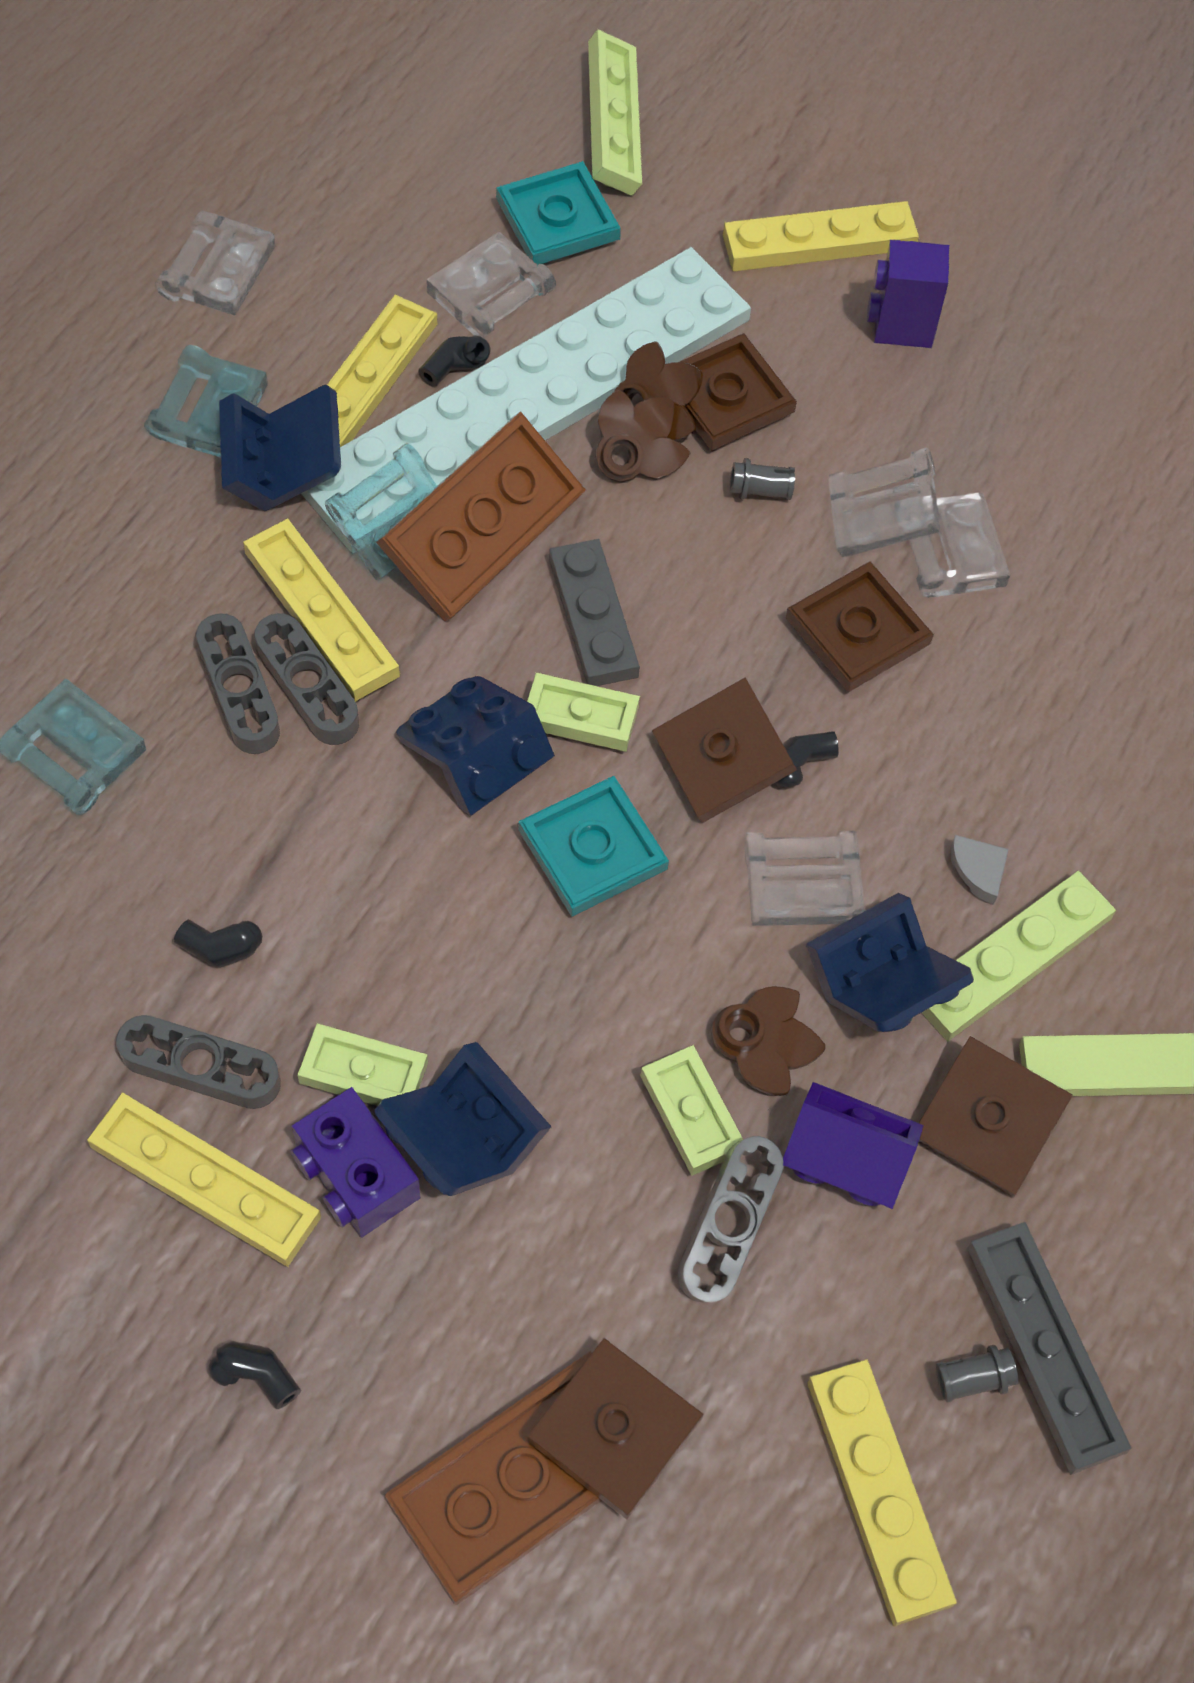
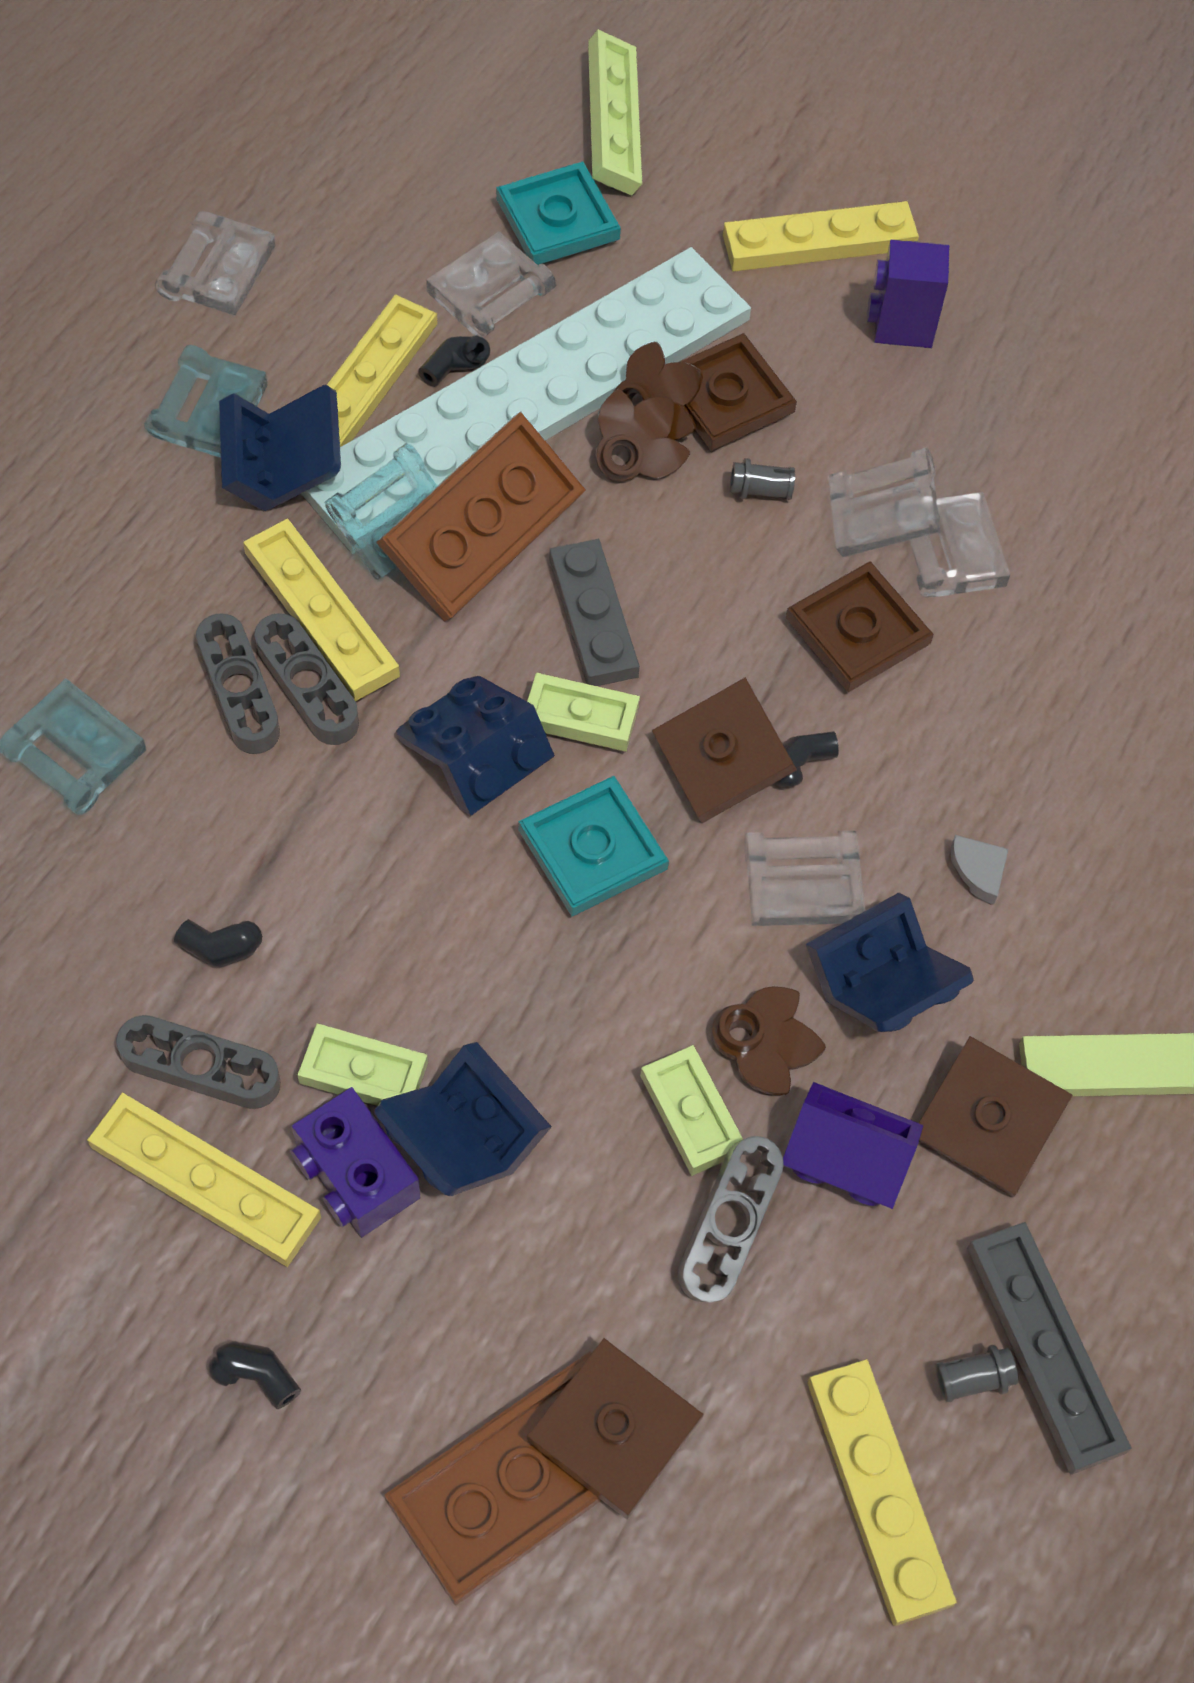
(1023, 951): yellowish green plate -> none

